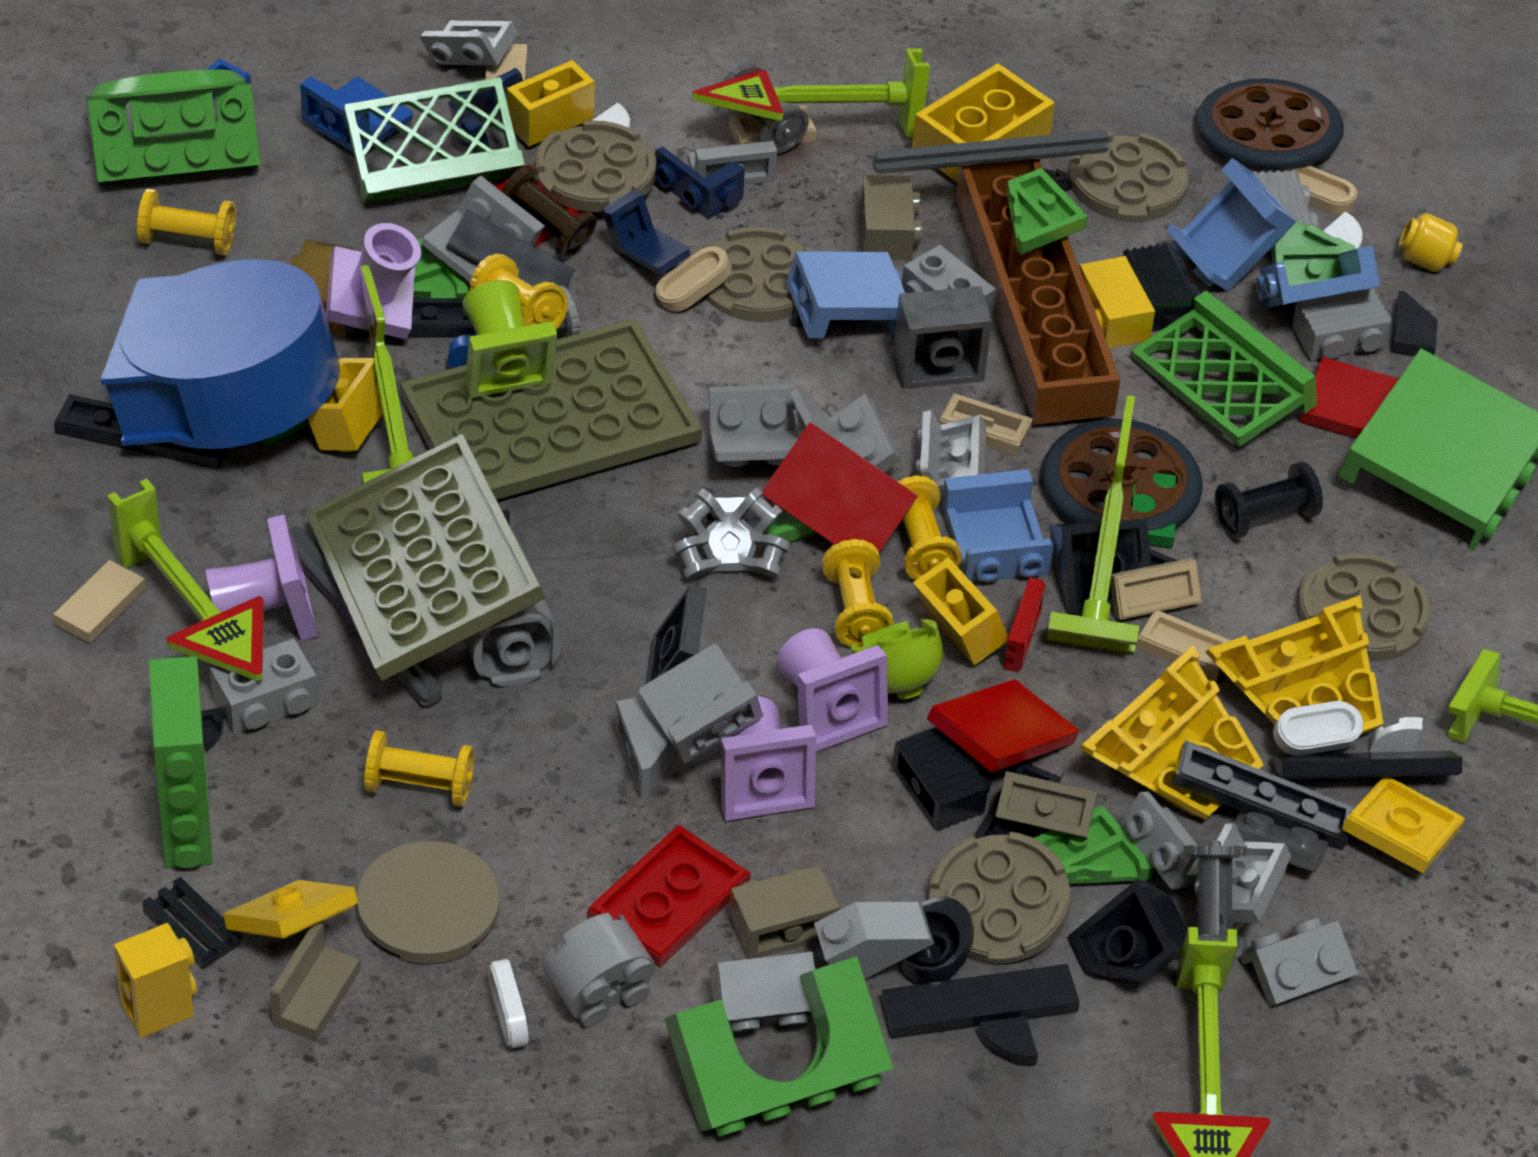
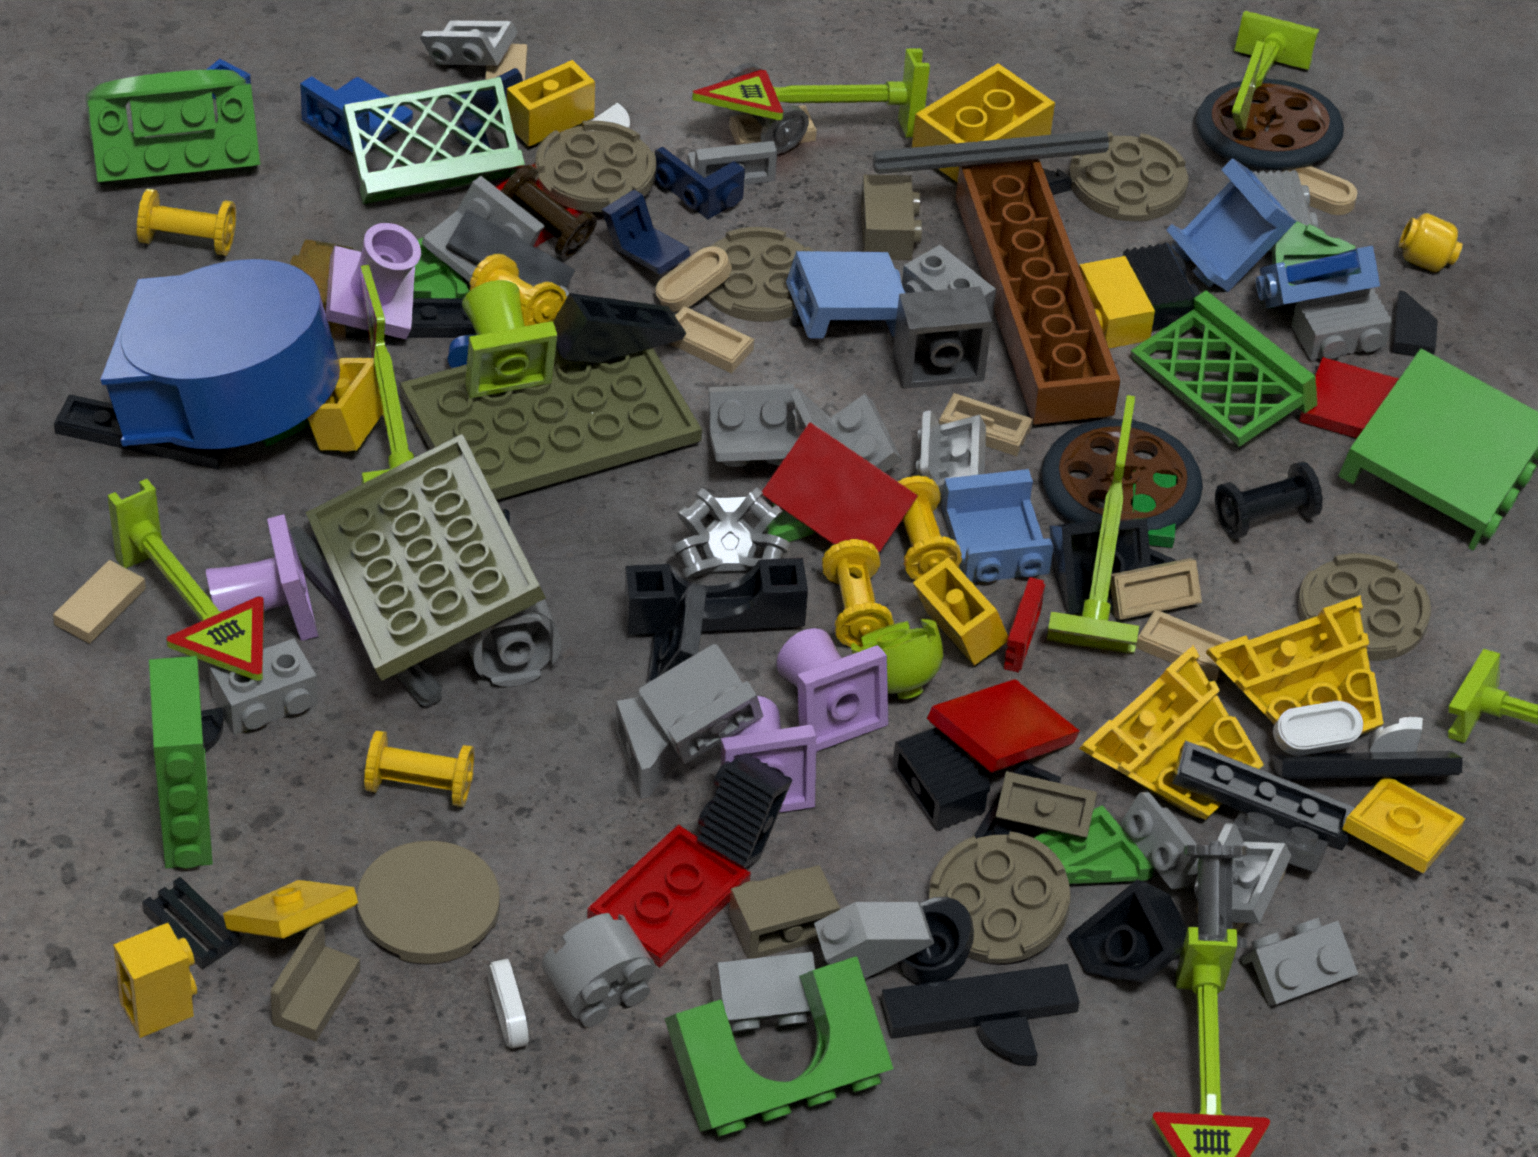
(610, 328): none -> black slope
(712, 340): none -> tan tile
(743, 809): none -> black brick
(766, 597): none -> black arch
(1041, 211): bright green wing -> none
(1267, 42): none -> lime piece
(1323, 268): none -> blue tile
(1345, 228): white tile -> none

